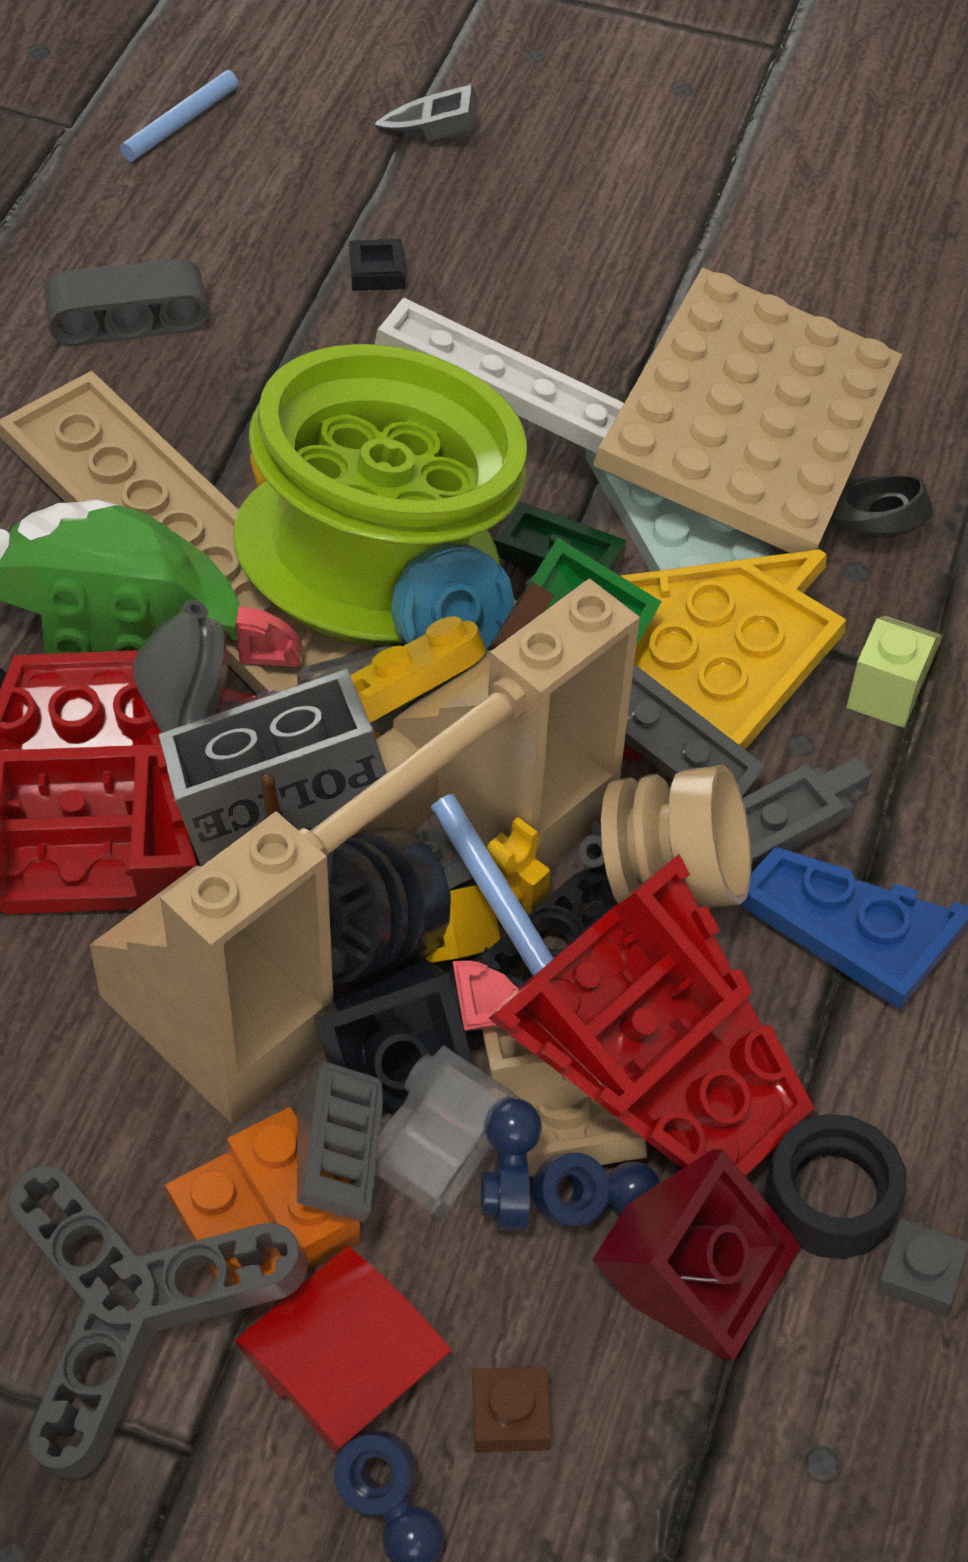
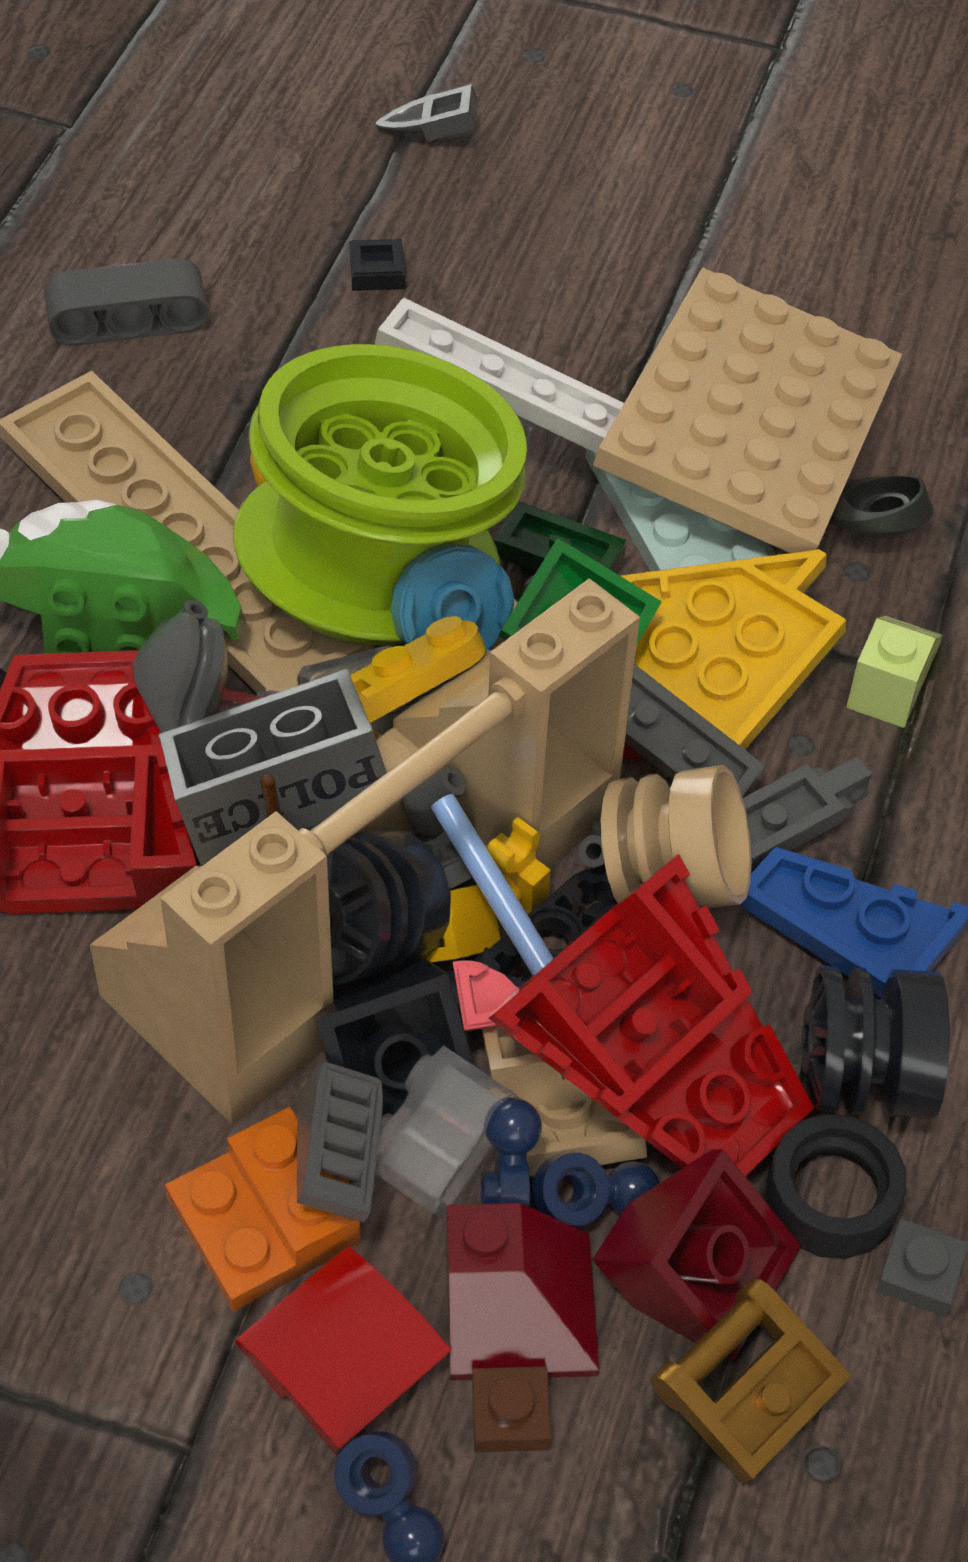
(128, 1334): dark grey piece -> none
(179, 116): light blue bar -> none
(266, 639): coral tile -> none
(420, 799): none -> dark grey arm
(518, 1292): none -> dark red slope
(527, 608): reddish brown plate -> none
(769, 1397): none -> pearl gold plate
(882, 1042): none -> black wheel

